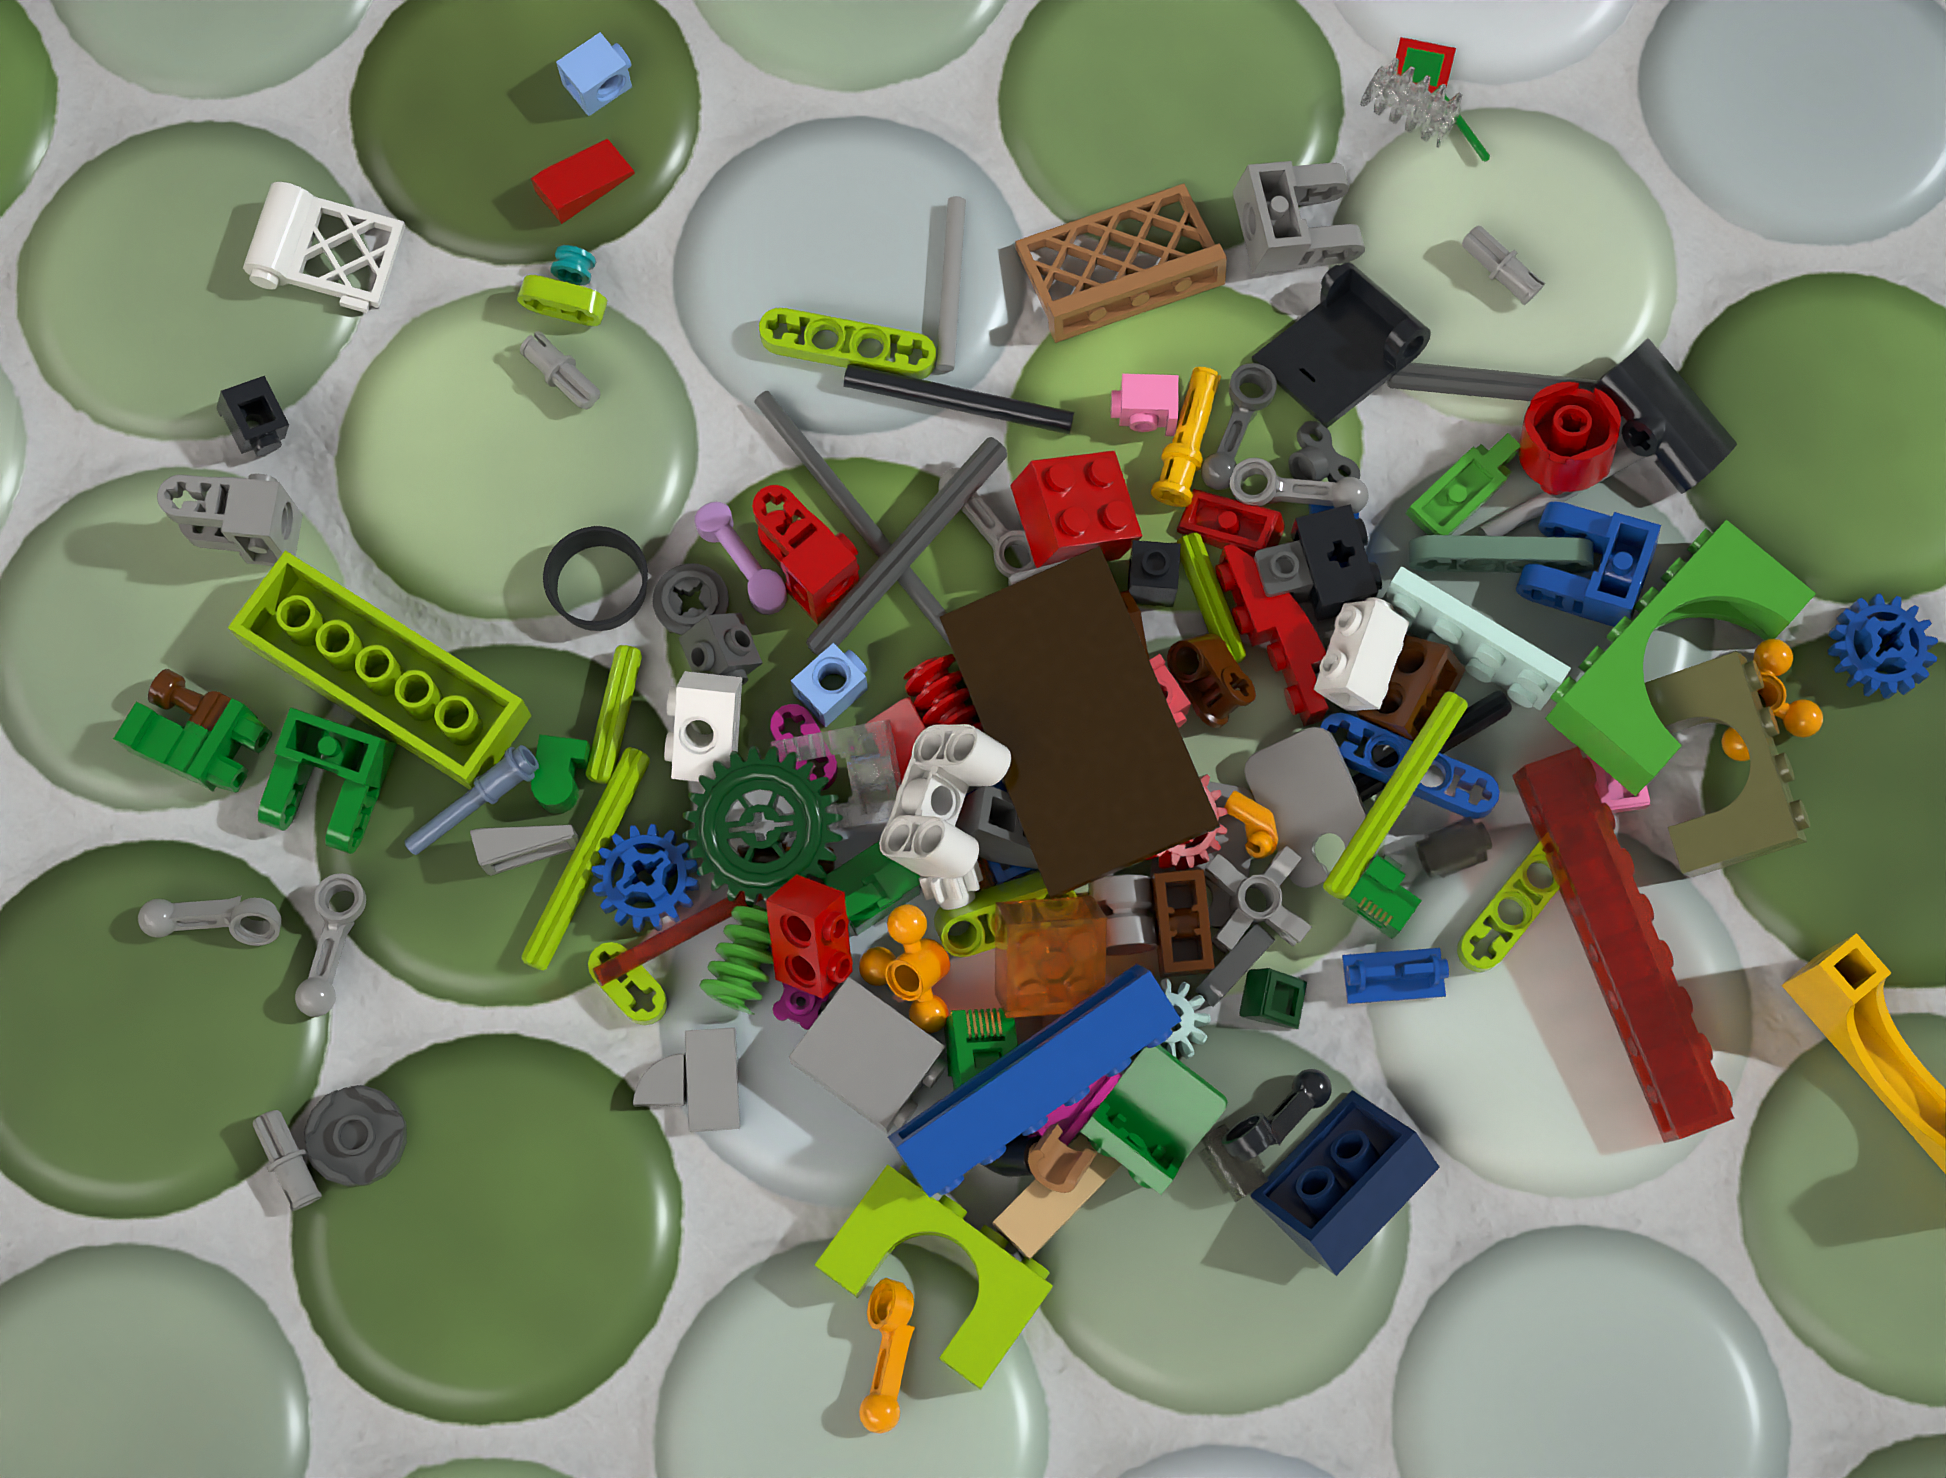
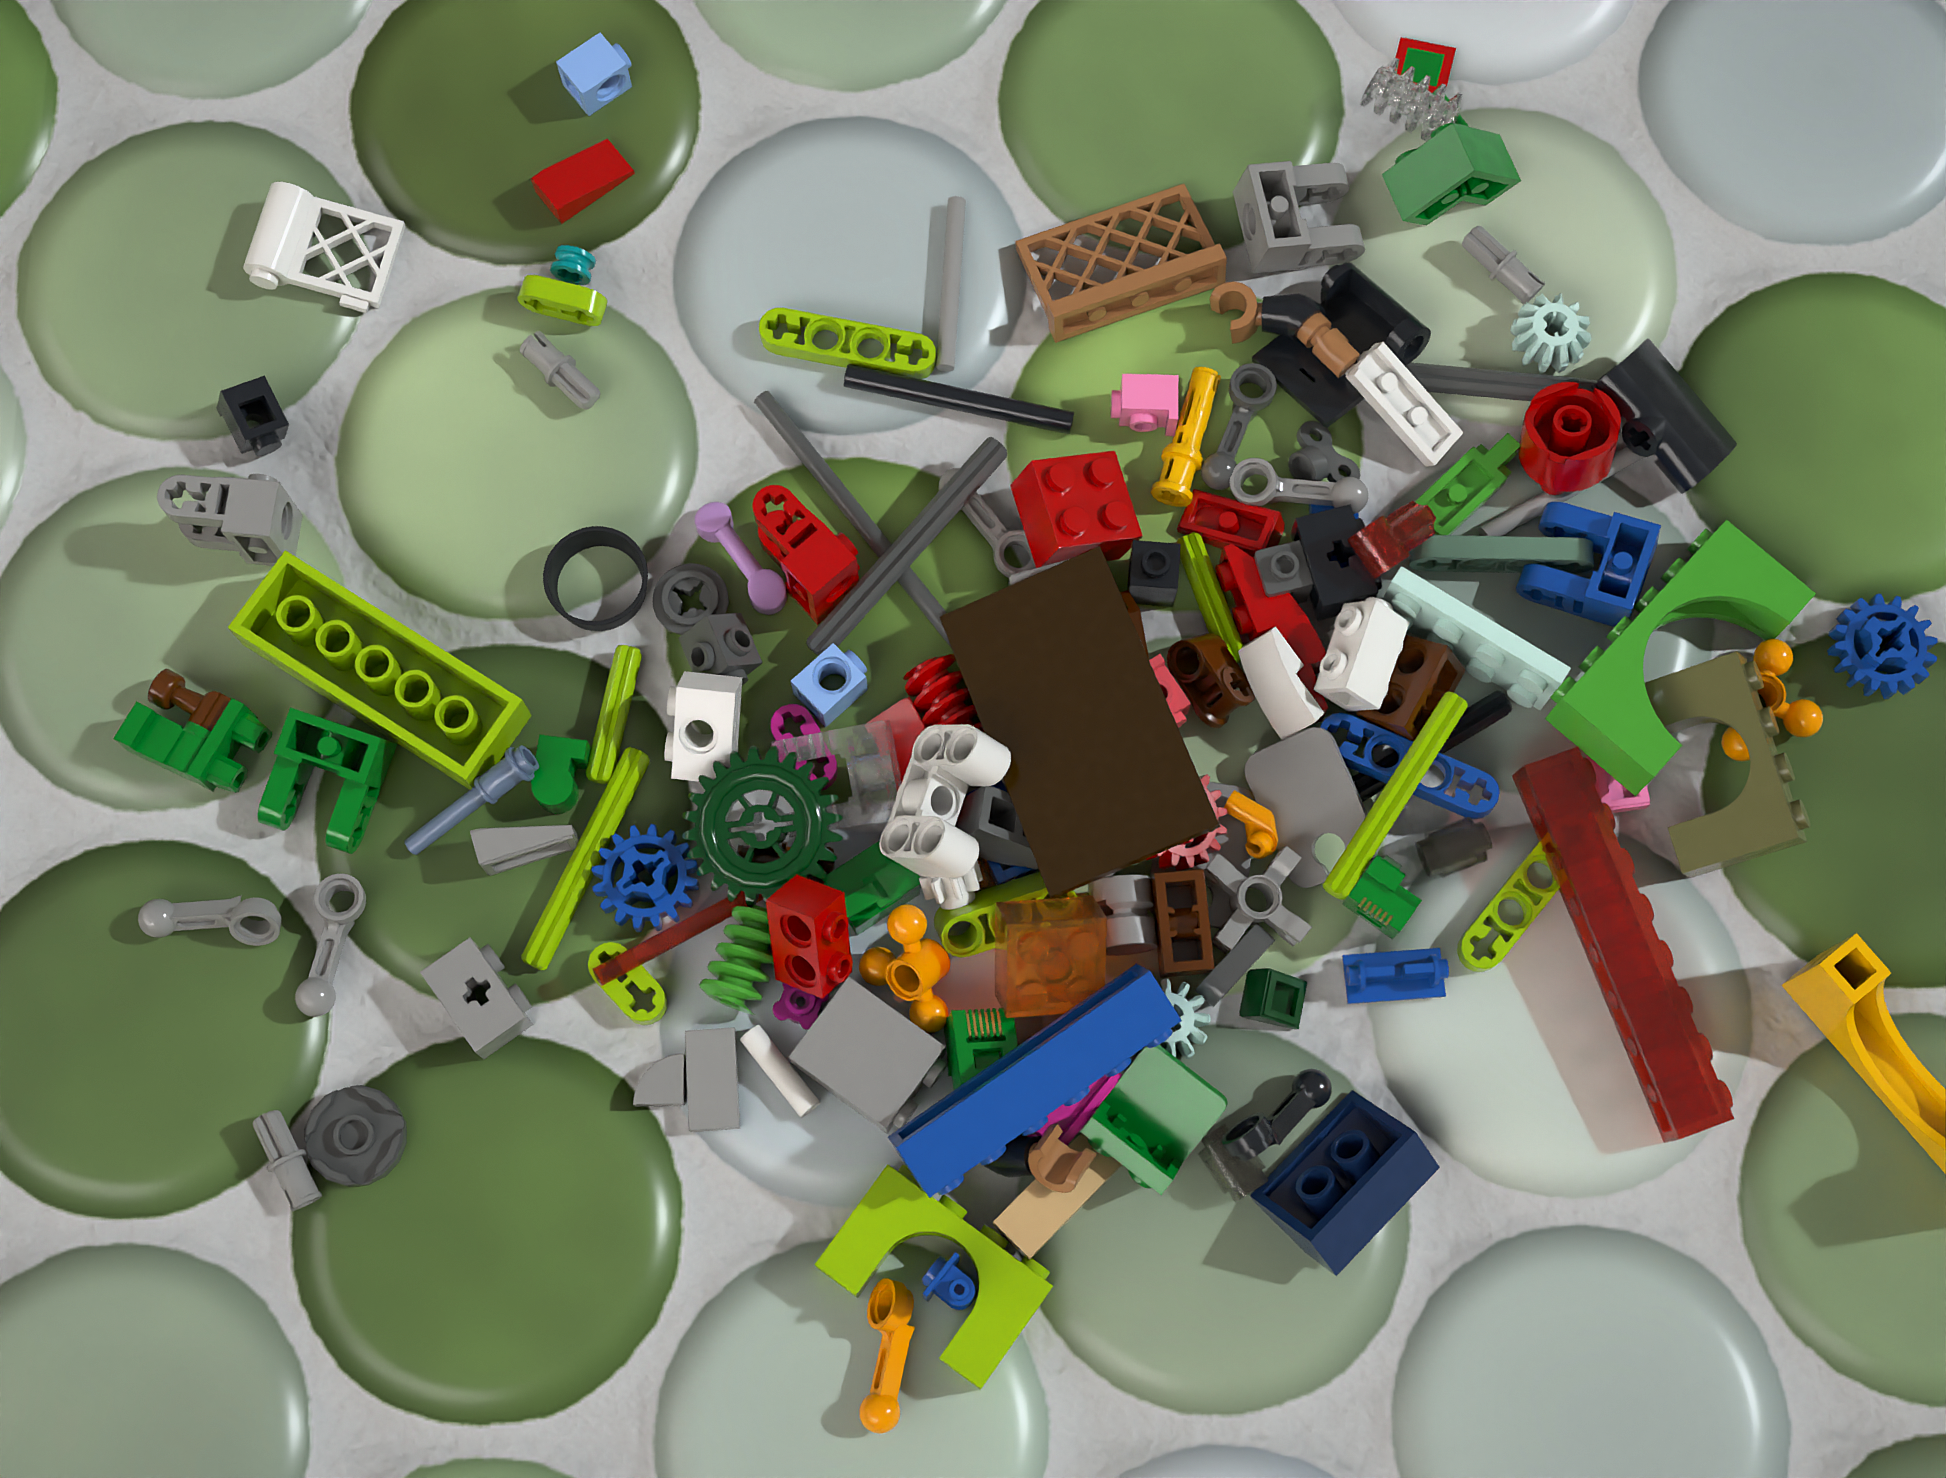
(454, 982): none -> light grey brick
(780, 1071): none -> white piece
(949, 1283): none -> blue hinge
(1272, 675): none -> white slope
(1285, 315): none -> medium nougat piece
(1391, 538): none -> clear red piece
(1403, 404): none -> white hinge
(1448, 169): none -> green brick
(1568, 331): none -> light aqua gear

